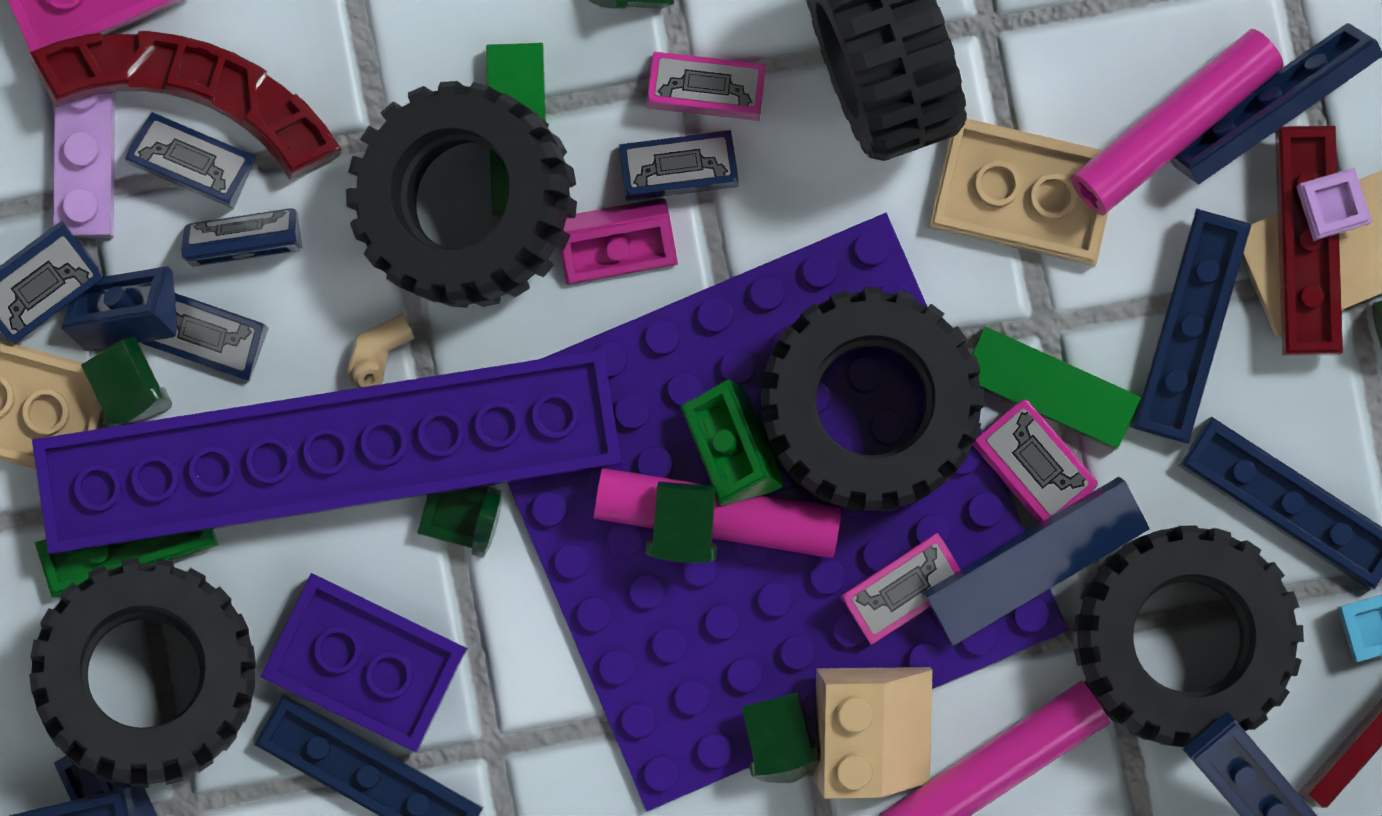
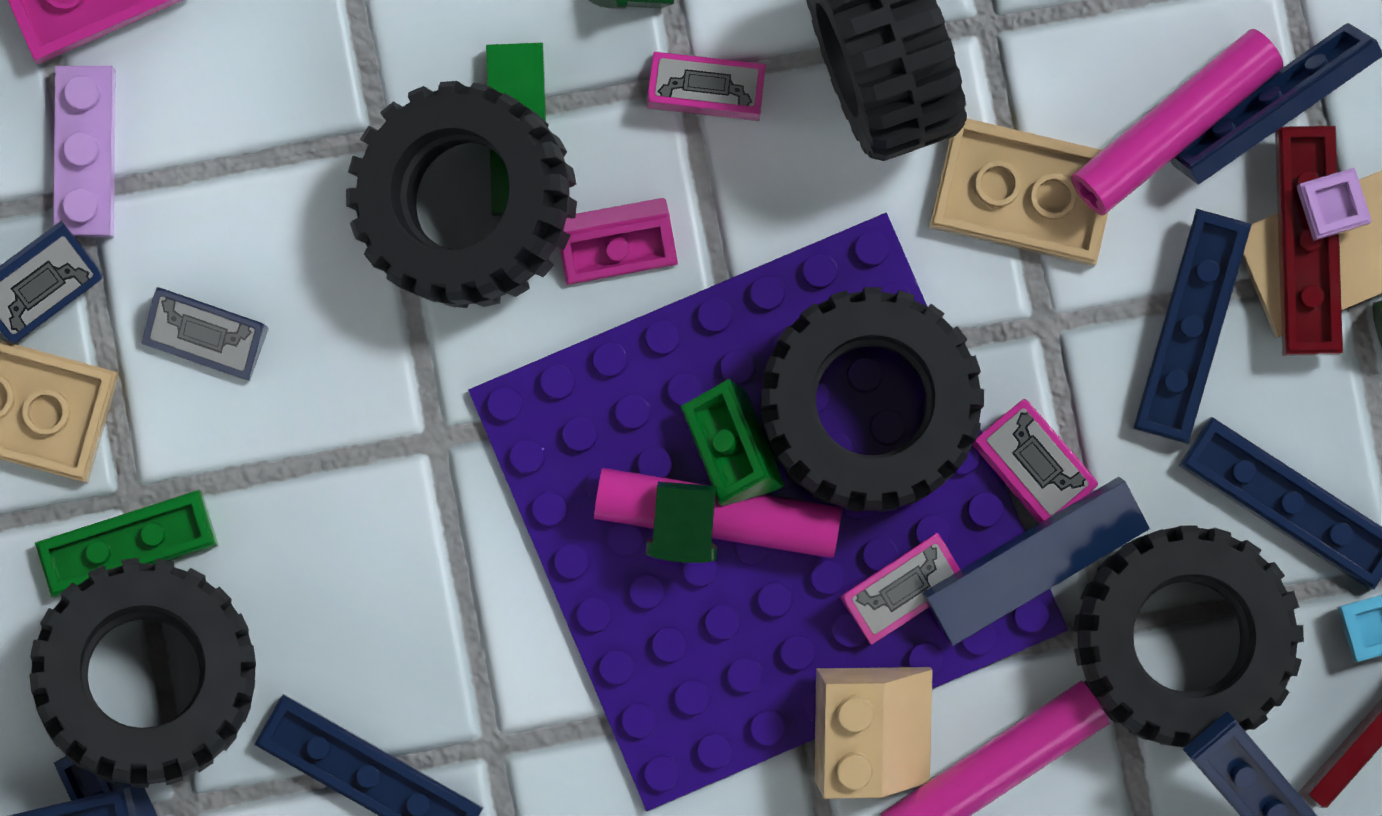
(122, 308): dark blue slope -> none
(125, 384): dark green tile -> none
(191, 159): slope -> none
(192, 72): dark red tile -> none
(241, 237): dark blue slope -> none
(326, 452): dark purple plate -> none
(364, 662): dark purple plate -> none
(372, 350): tan arm -> none
(463, 518): dark green tile -> none
(678, 165): slope -> none
(779, 740): dark green tile -> none
(1054, 388): green tile -> none

